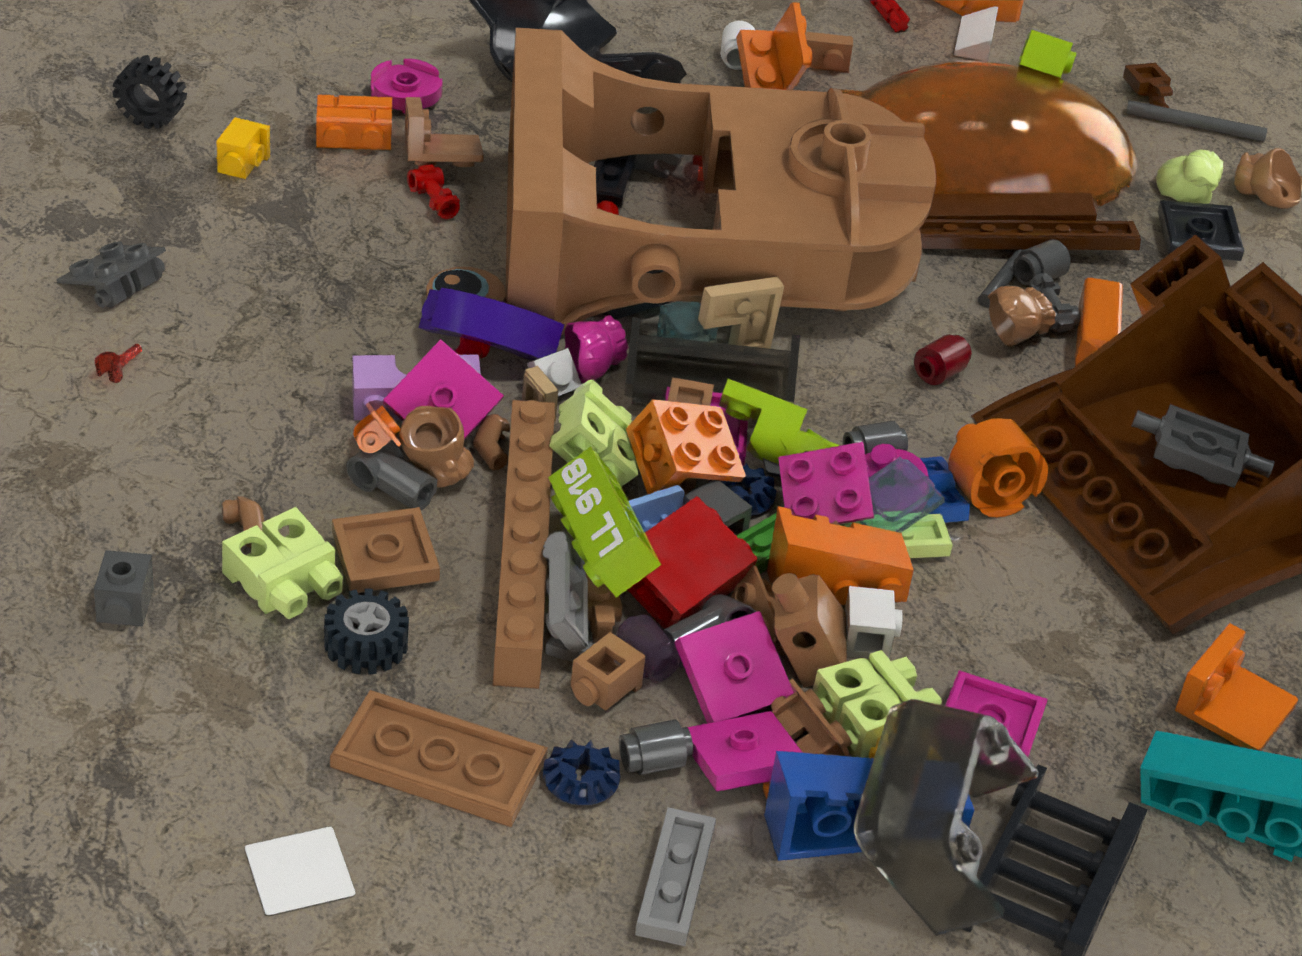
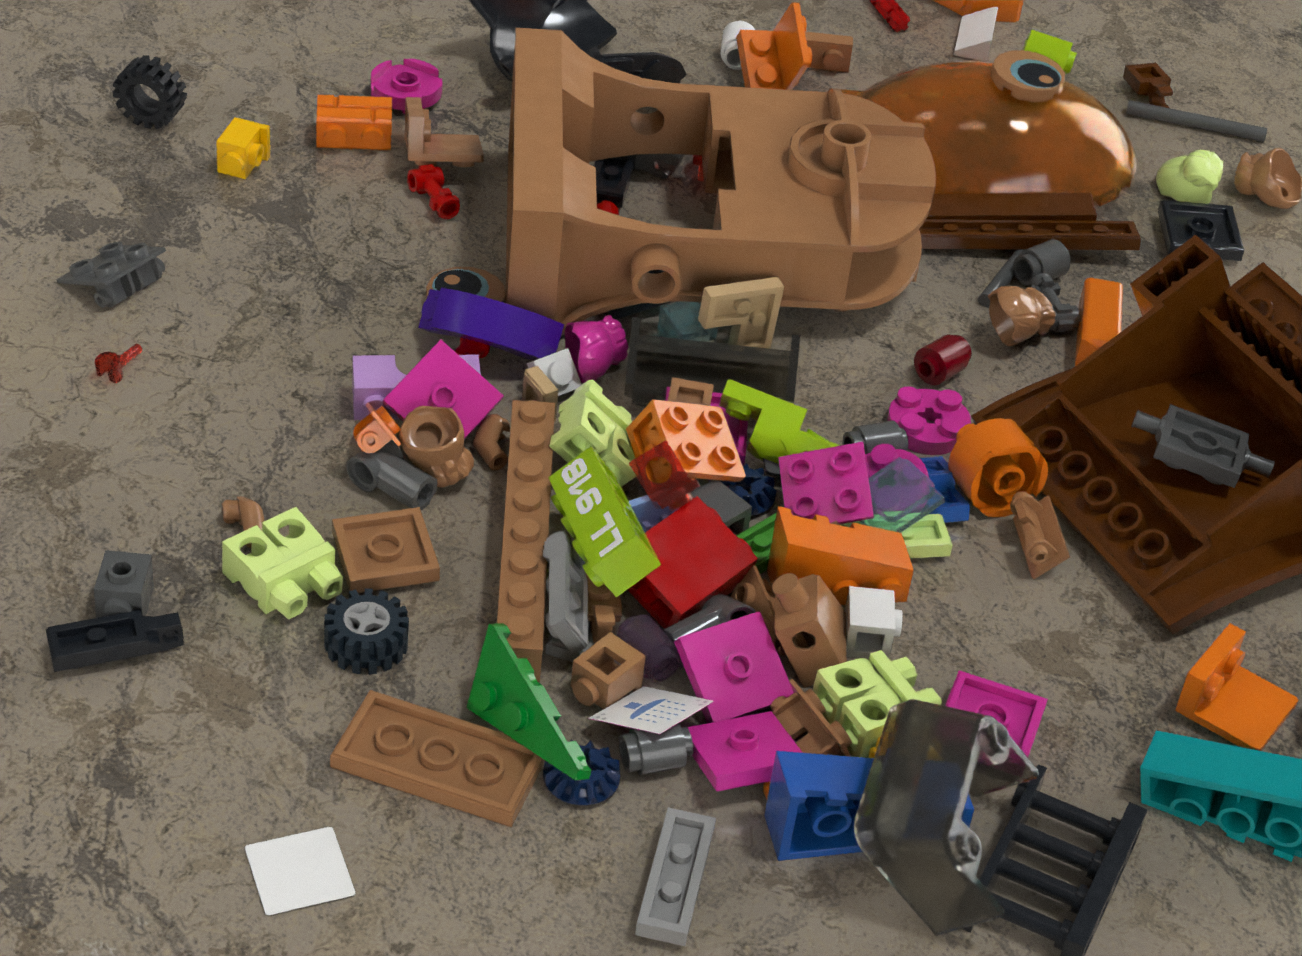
(112, 638): none -> black hinge
(519, 706): none -> green wing
(651, 710): none -> white sticker
(672, 492): none -> clear red bracket
(916, 406): none -> dark pink plate
(1028, 75): none -> medium nougat tile
(1038, 533): none -> medium nougat hinge

